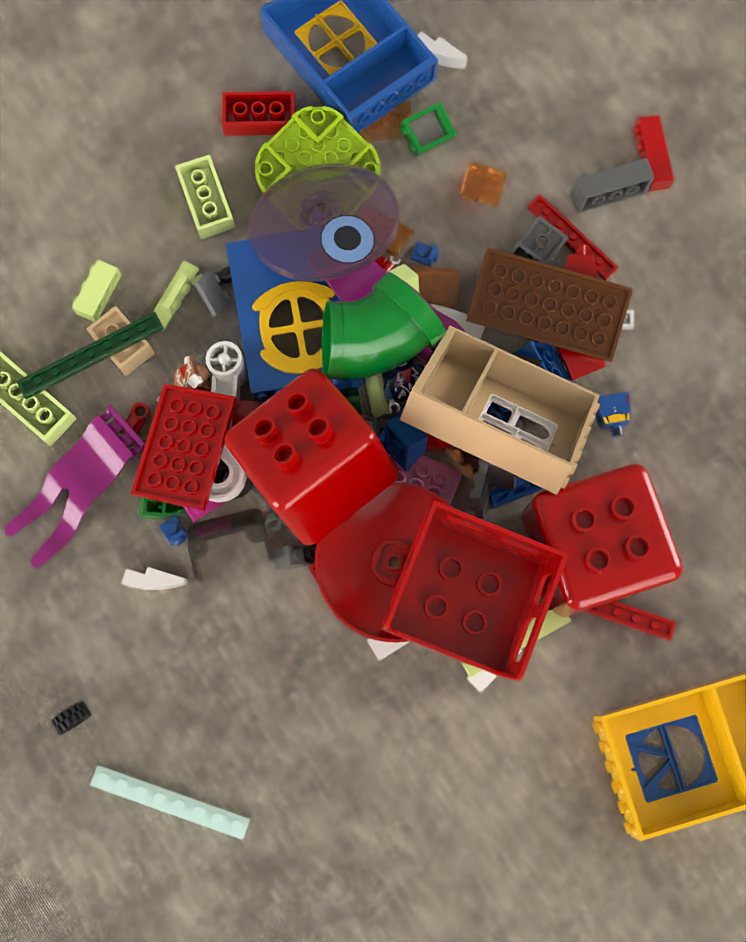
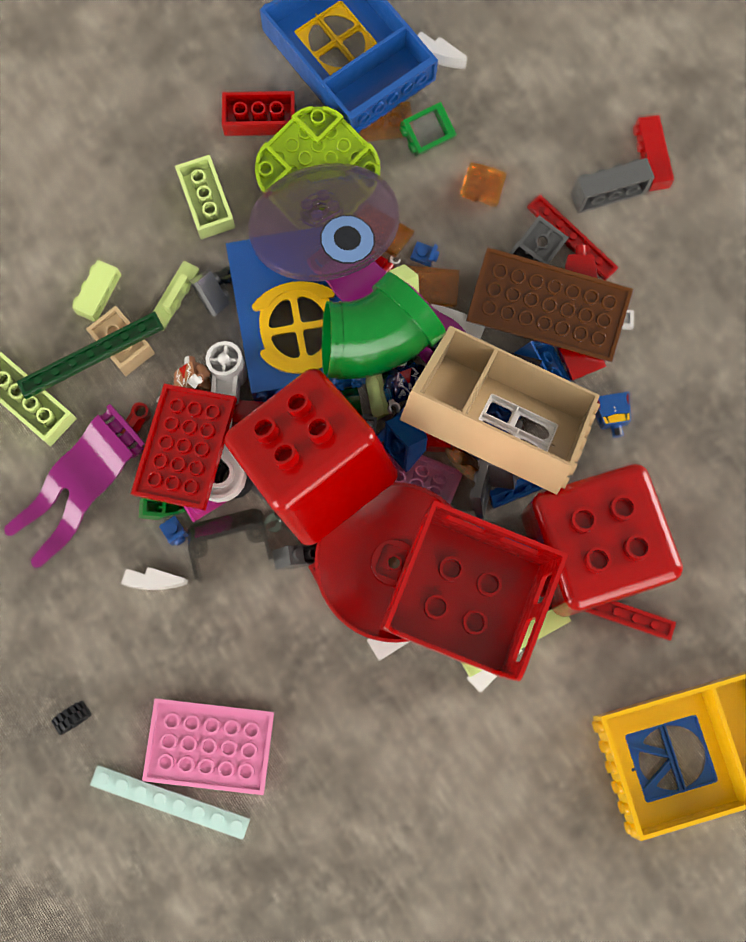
(208, 746): none -> bright pink plate

